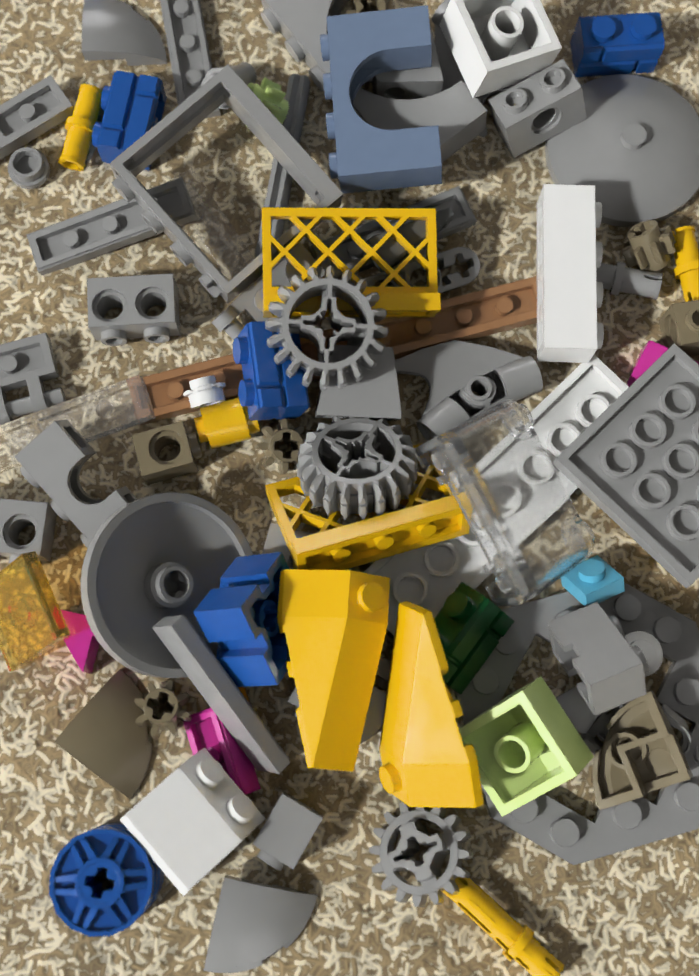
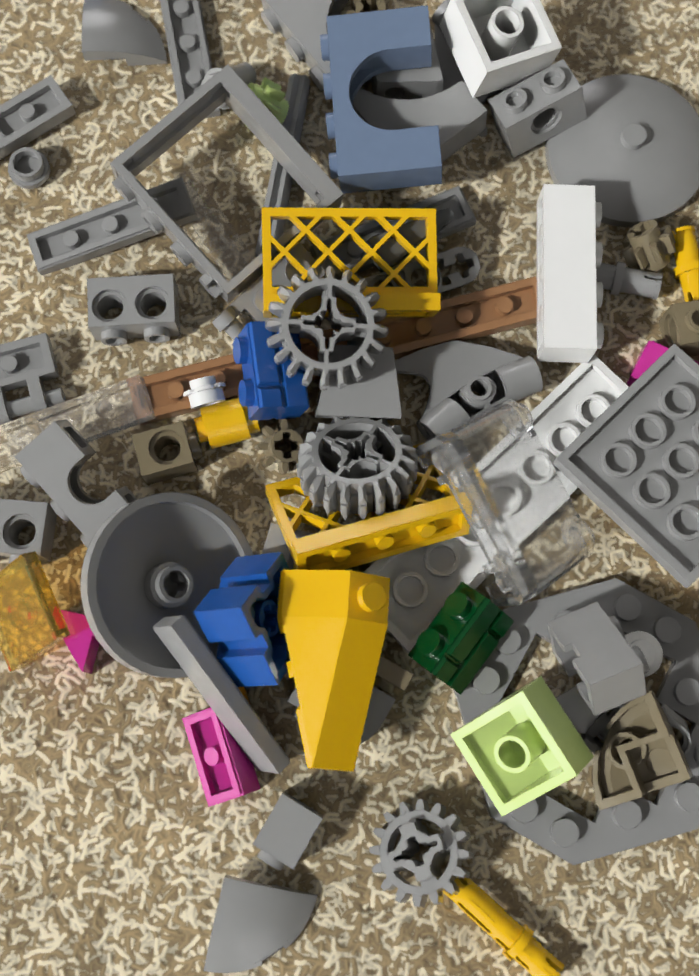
(79, 895): blue wheel -> none
(80, 127): yellow pin -> none
(108, 737): dark tan brick -> none
(130, 110): blue brick -> none
(157, 698): dark tan gear -> none
(192, 820): white slope -> none
(419, 734): yellow wedge -> none
(593, 581): medium azure plate -> none
(617, 44): blue brick -> none

